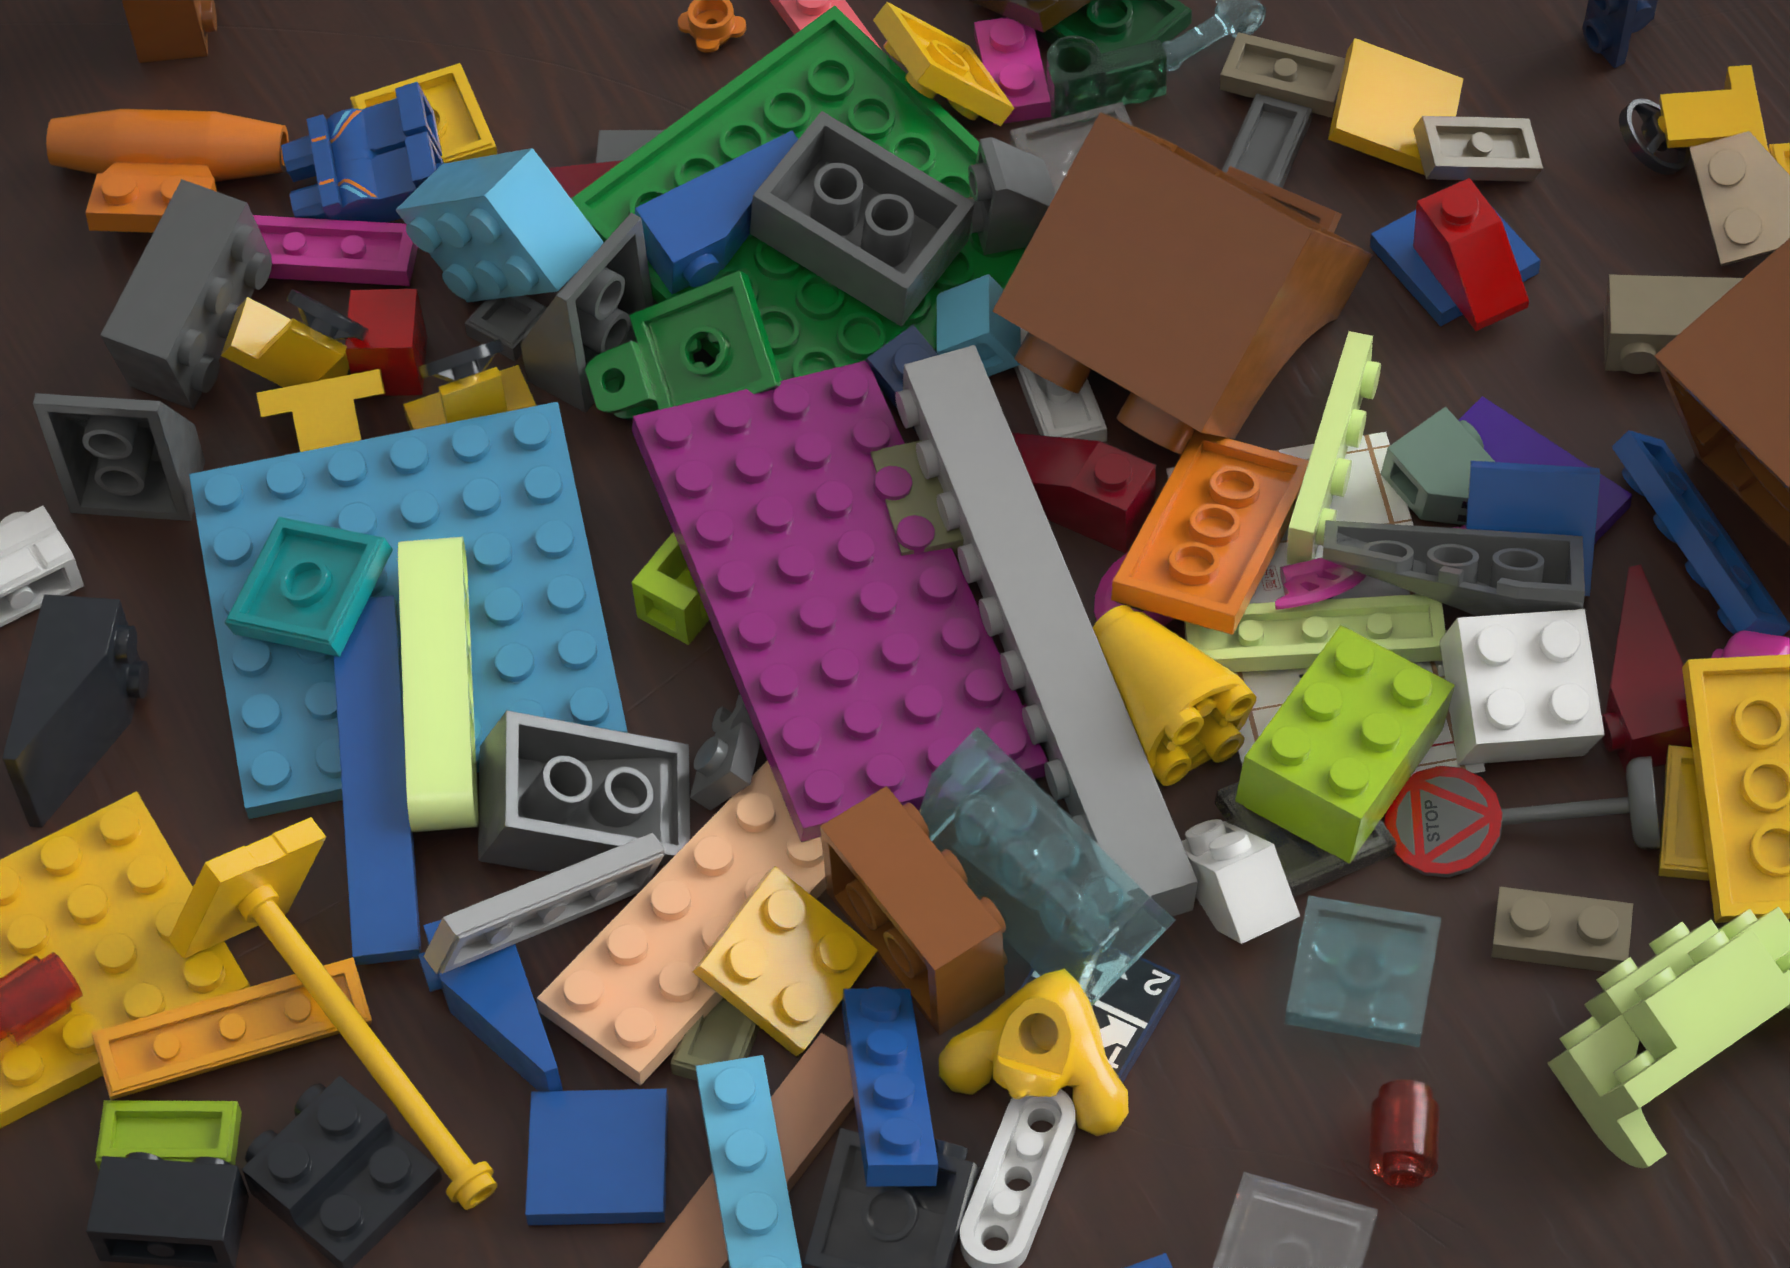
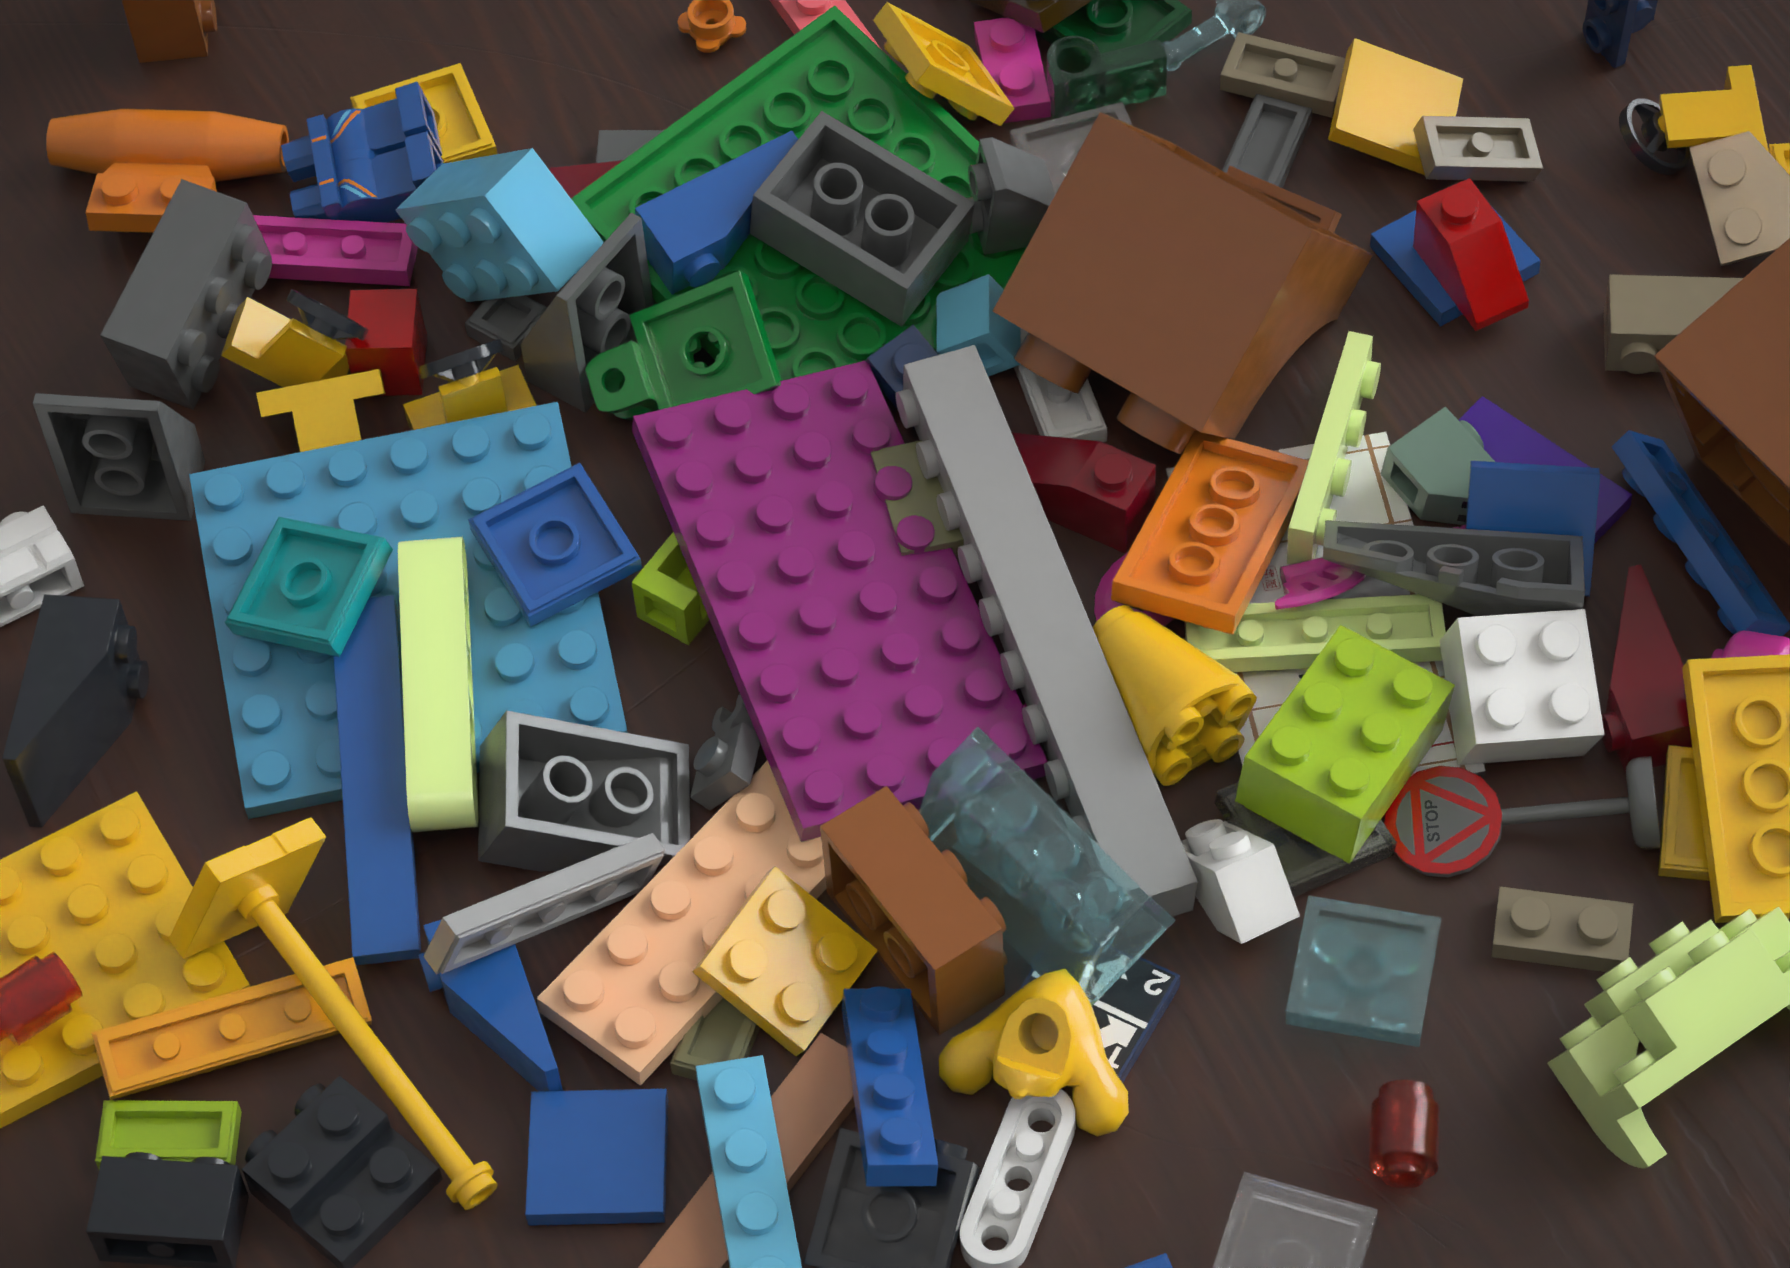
(555, 544): none -> blue tile

